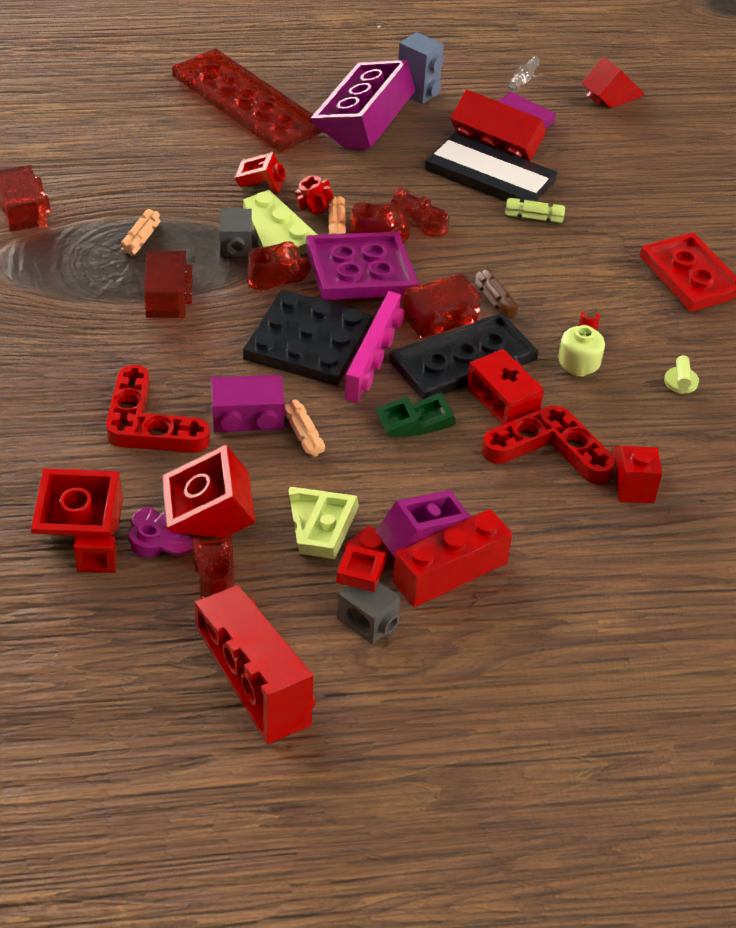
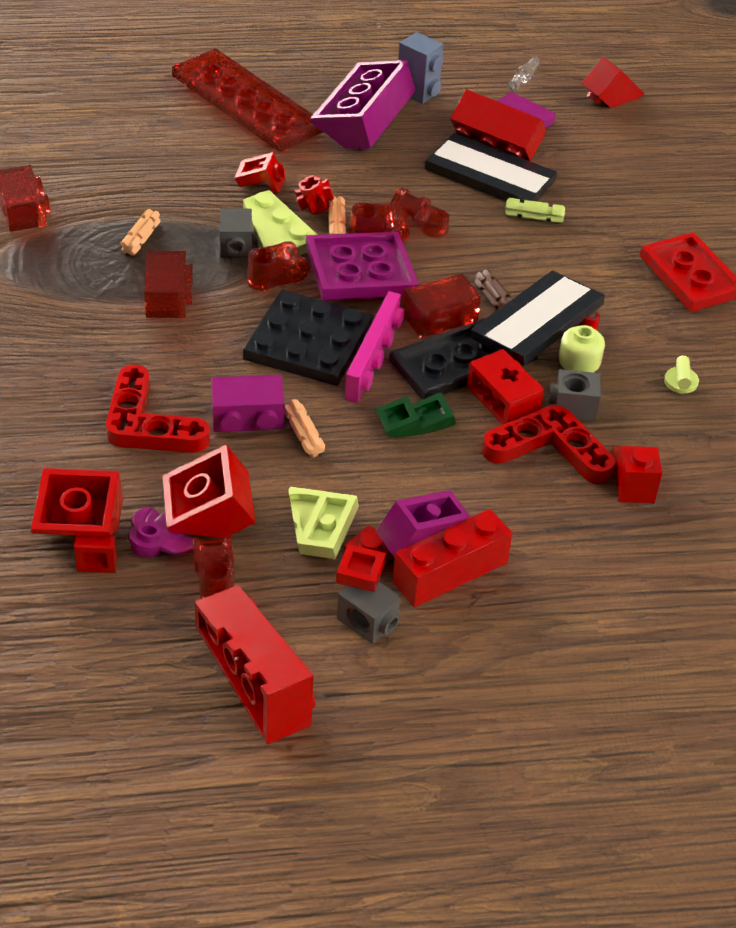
(537, 317): none -> tile
(577, 393): none -> dark grey brick

